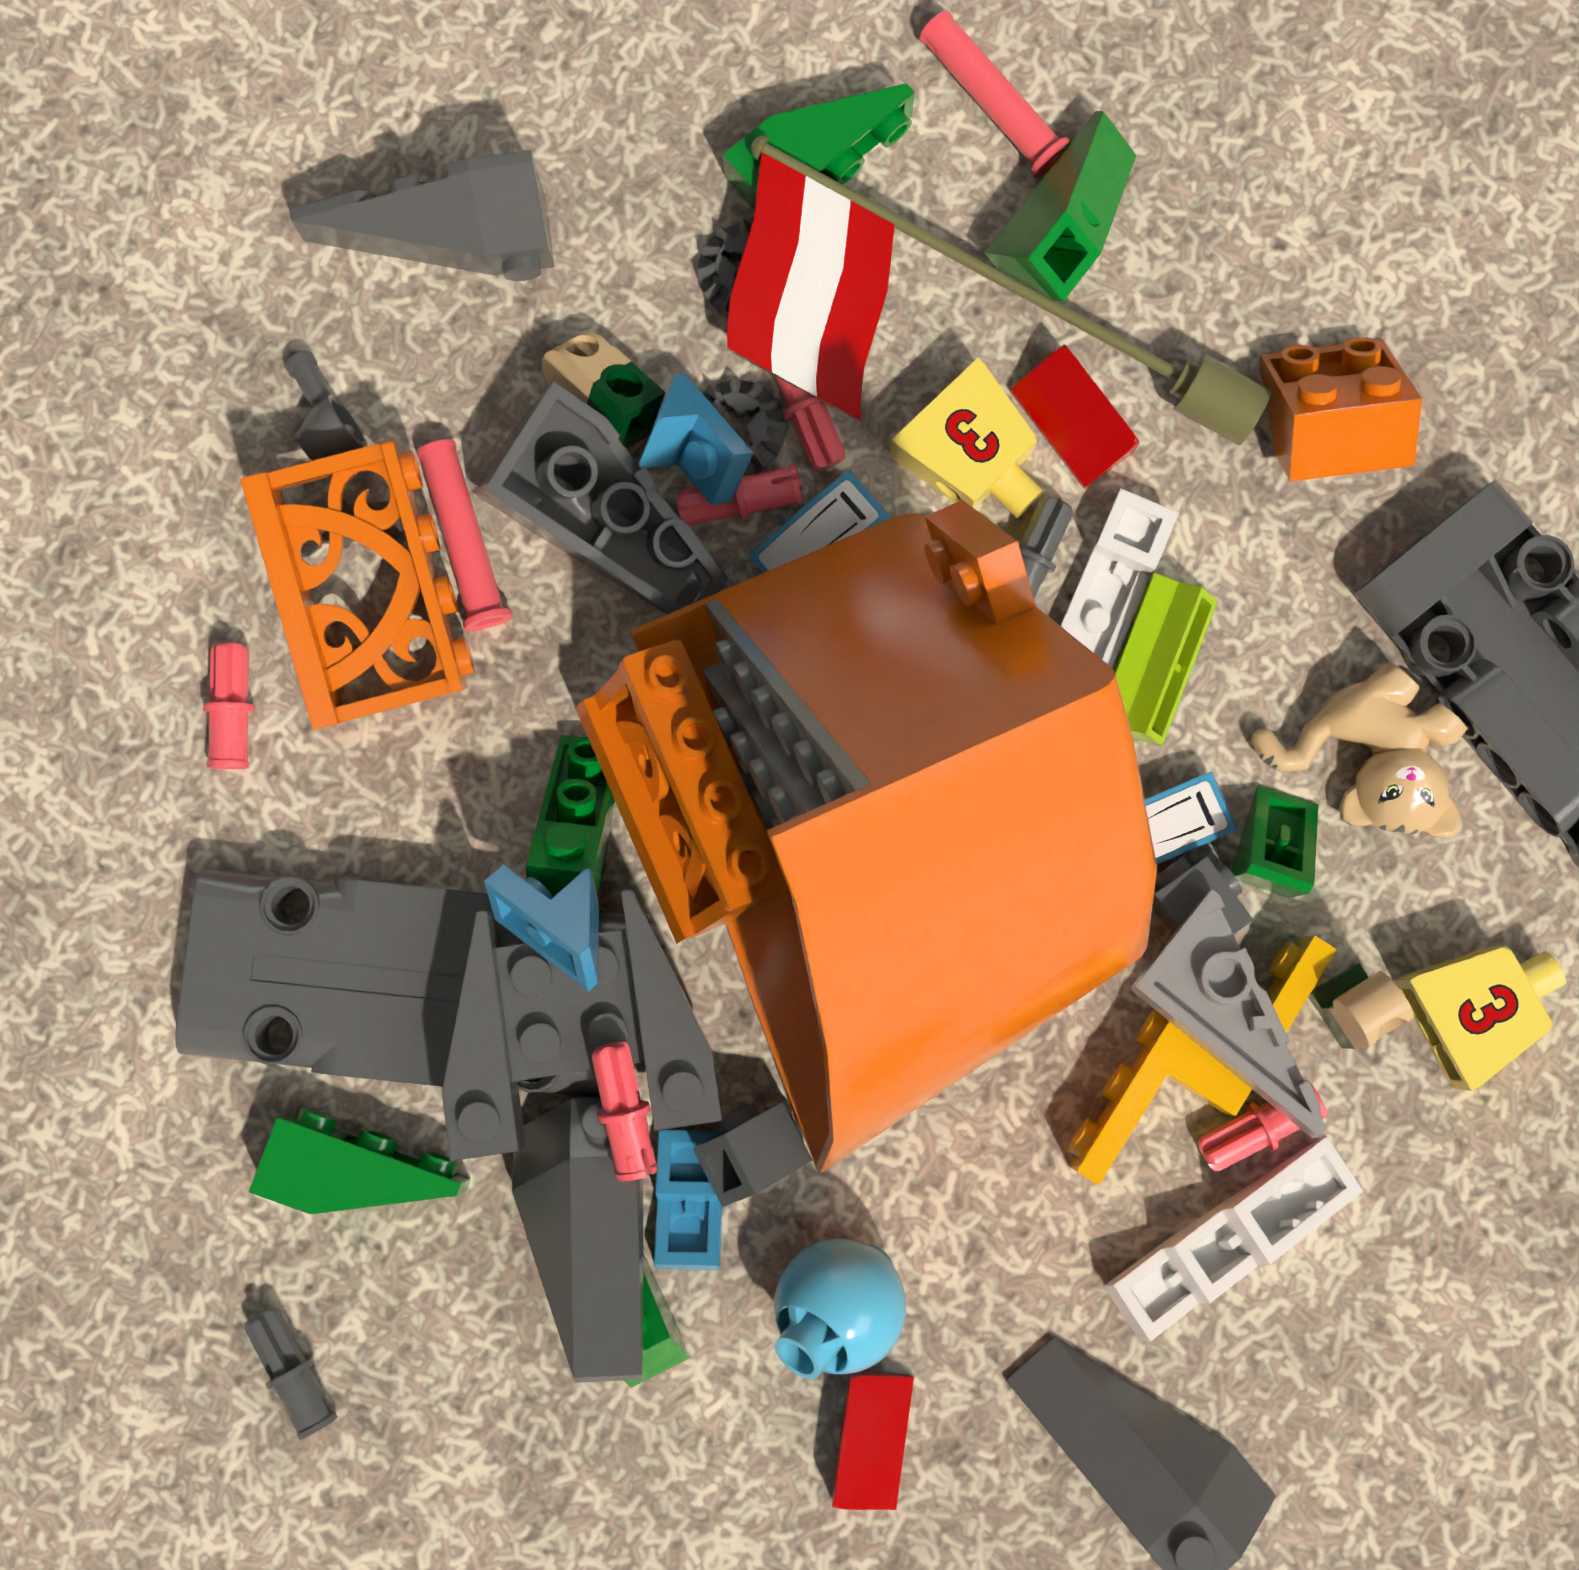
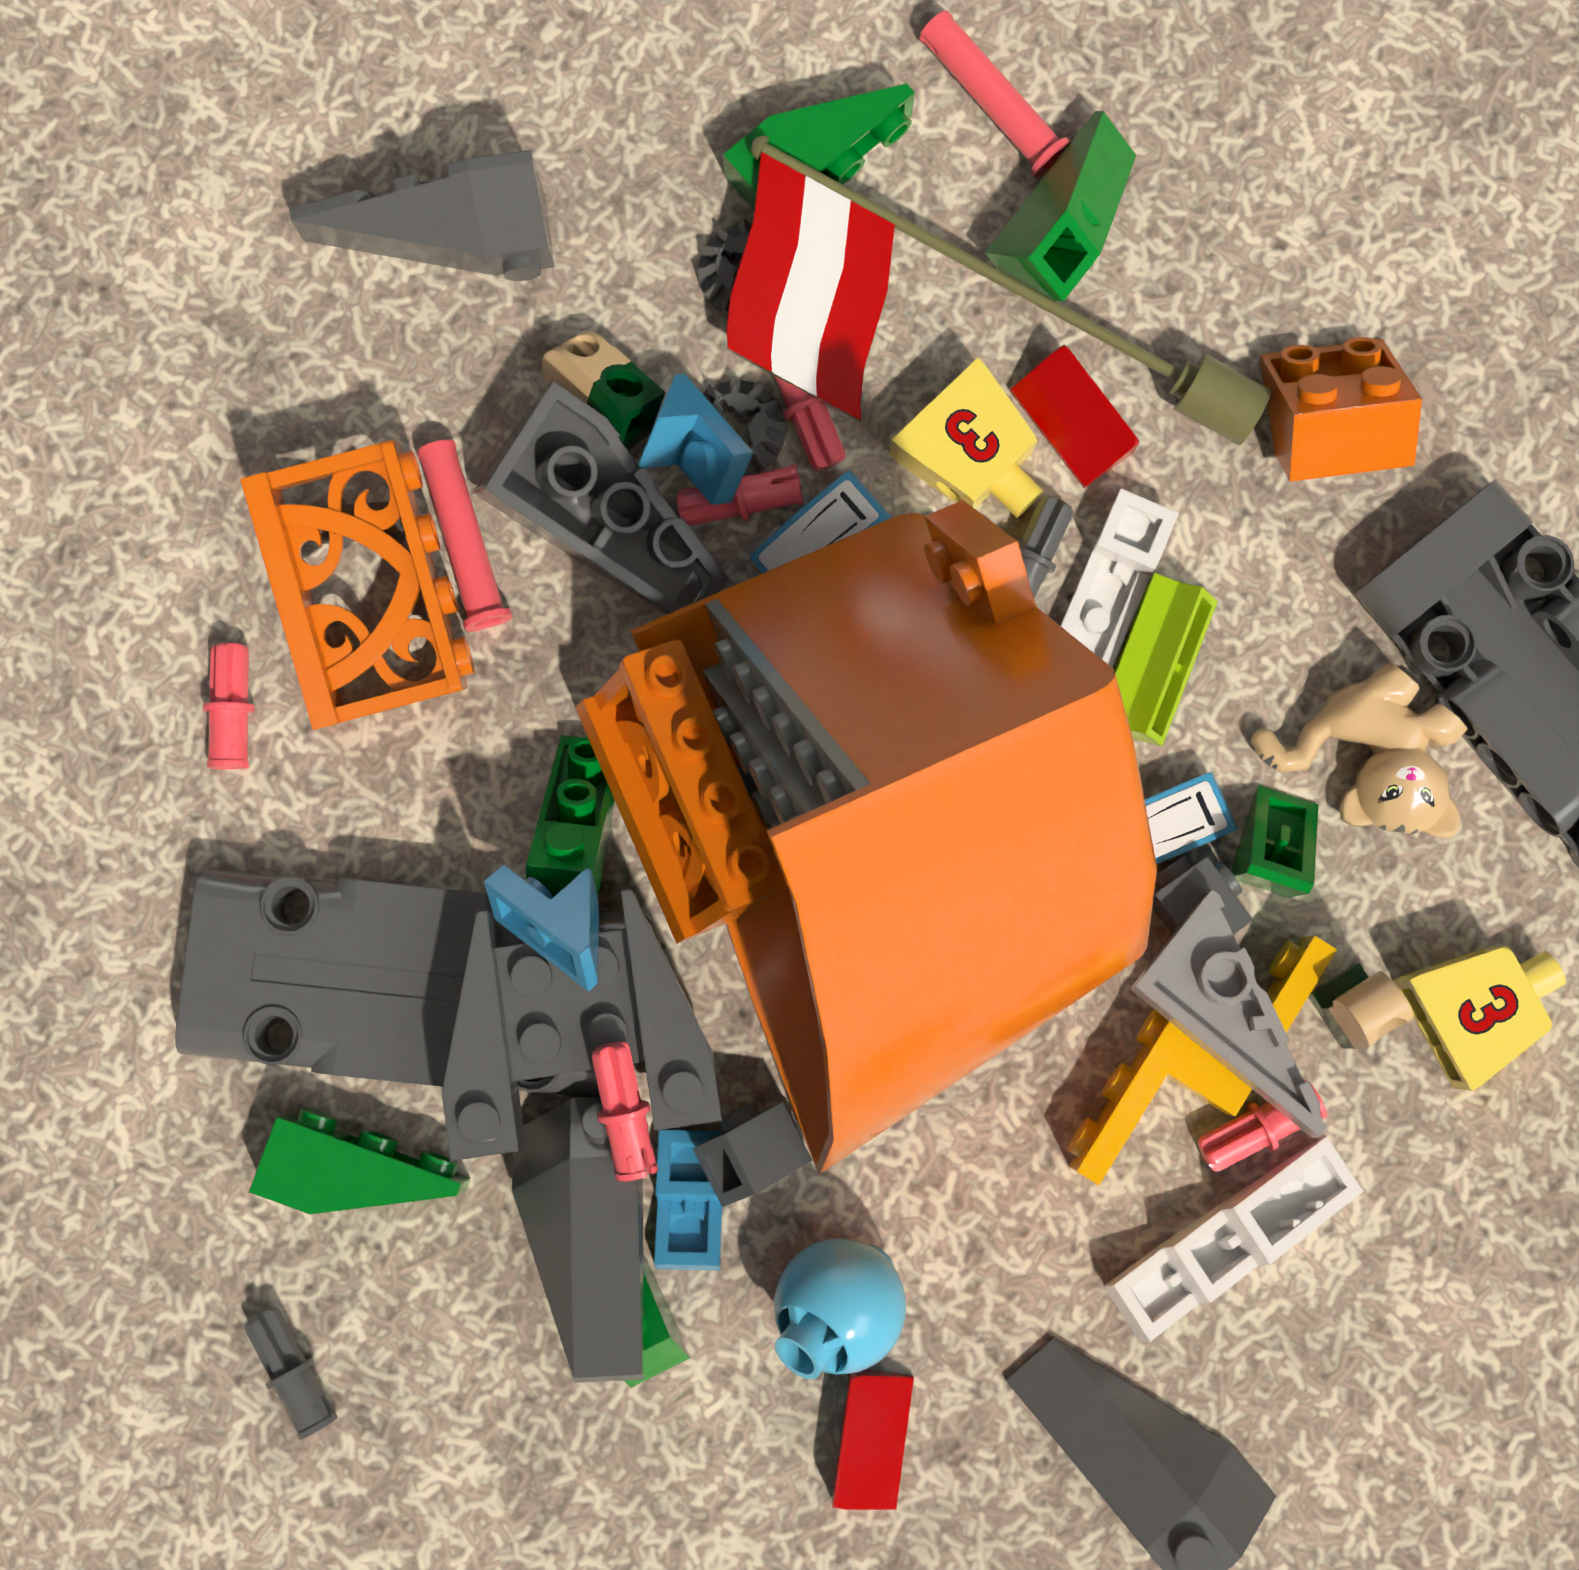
(324, 428): dark grey bar -> none

